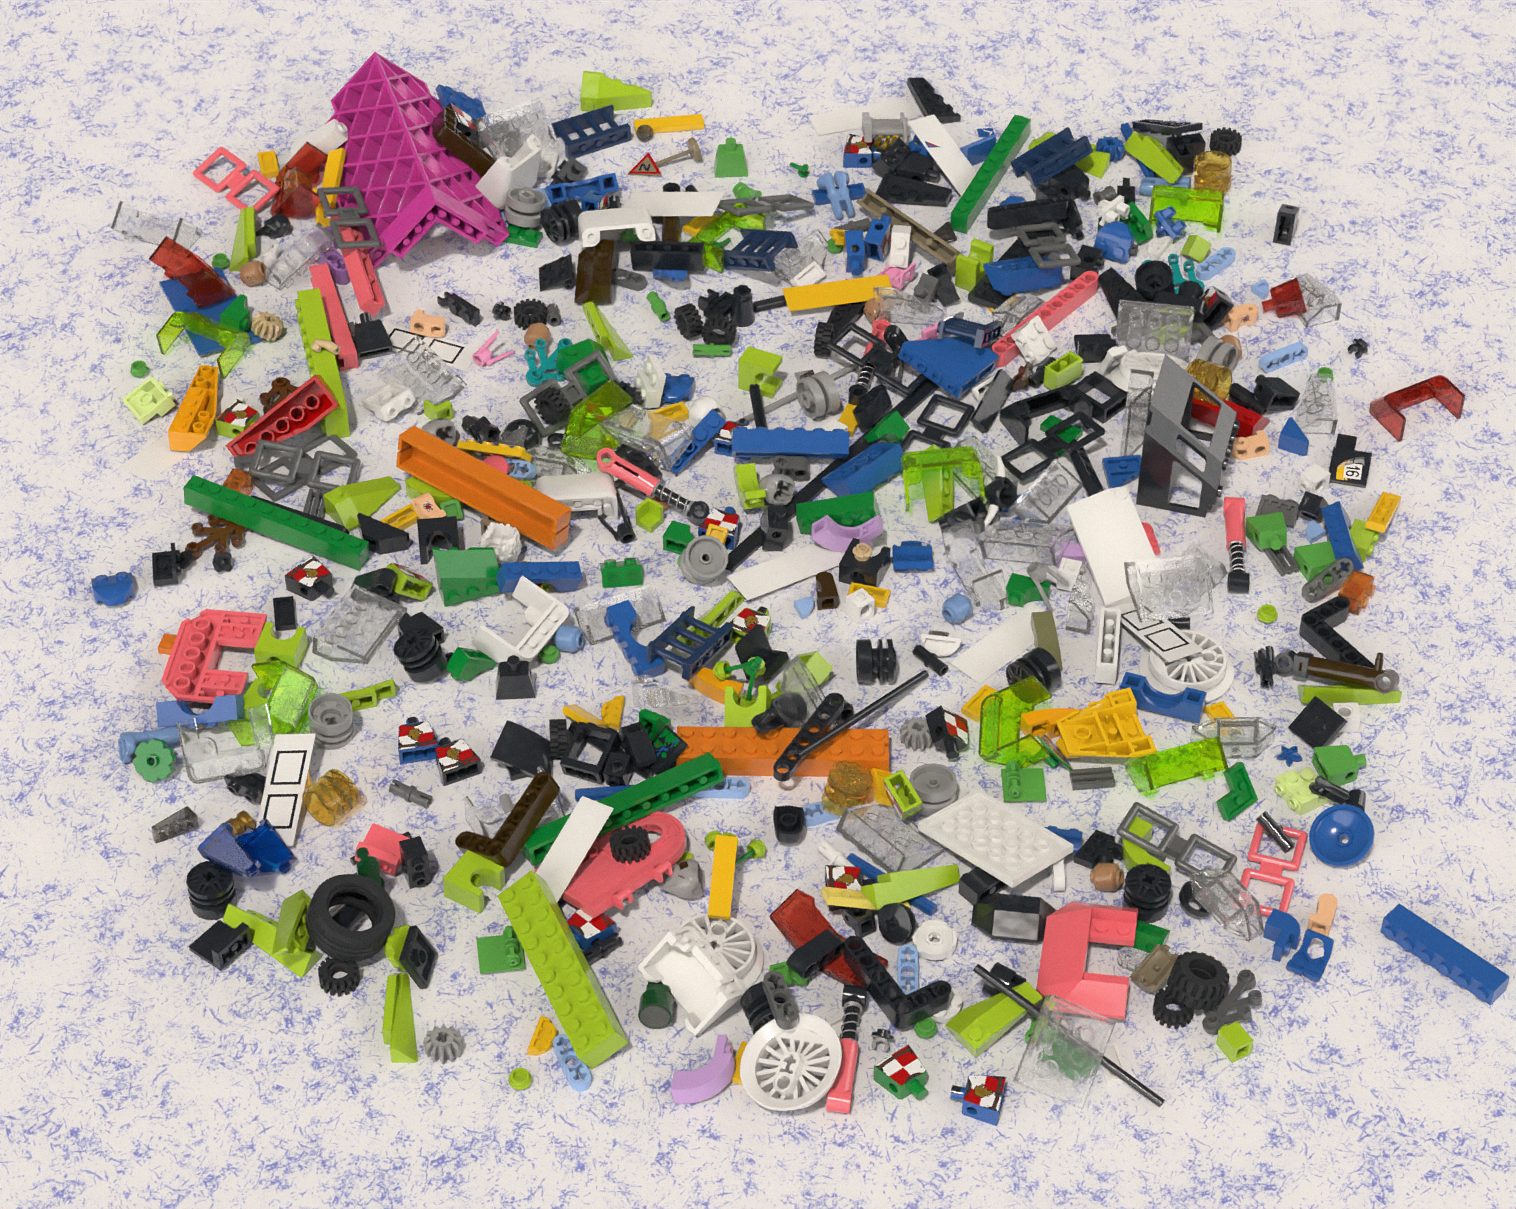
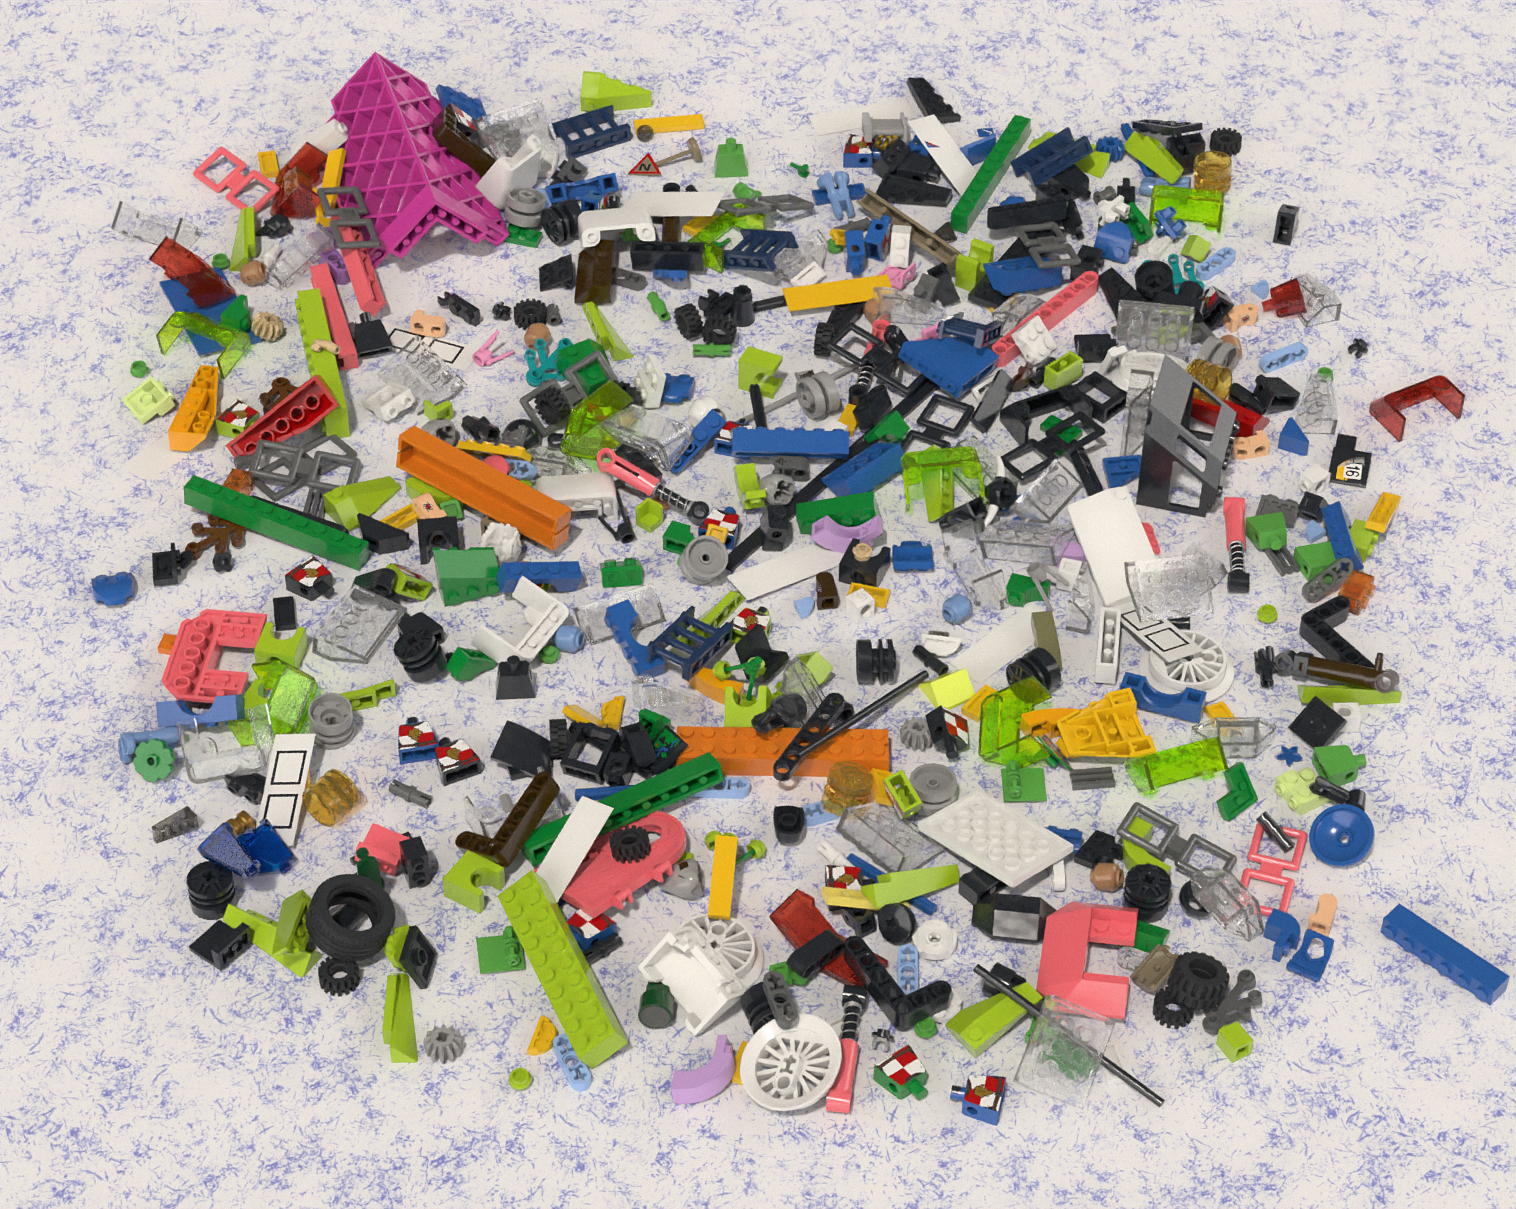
(675, 412): yellow tile -> none
(949, 689): none -> neon yellow slope

